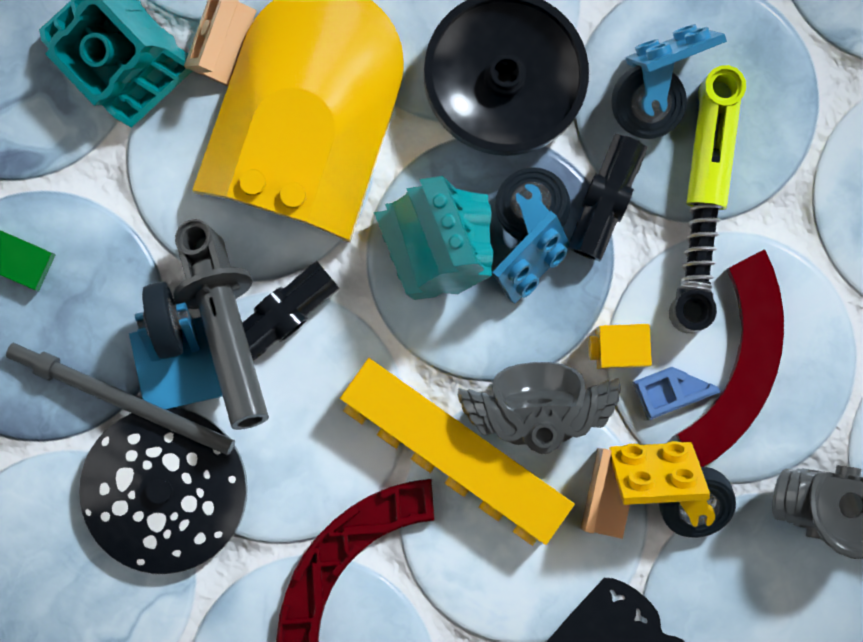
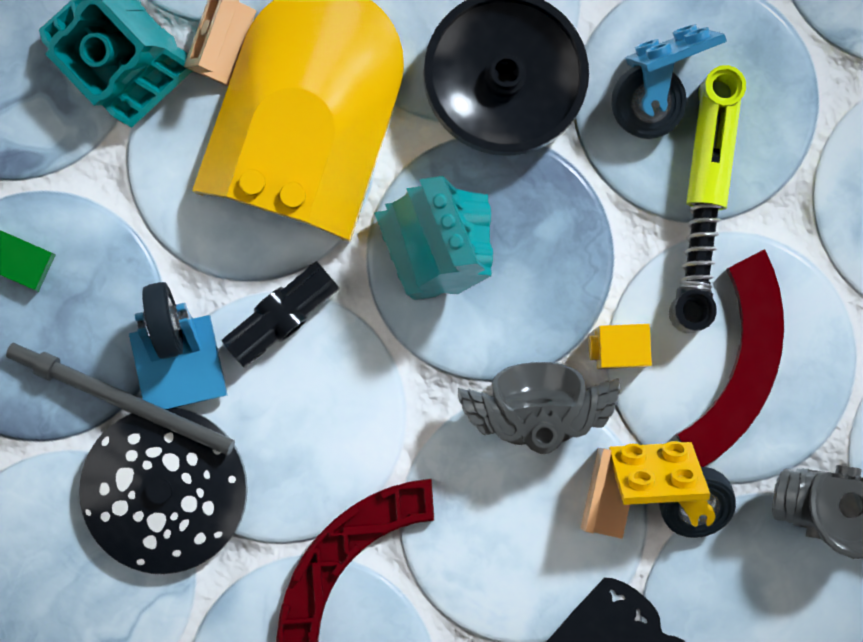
(213, 289): dark grey piece -> none
(457, 452): yellow brick -> none
(534, 210): plate -> none
(607, 197): black piece -> none
(670, 391): medium blue tile -> none

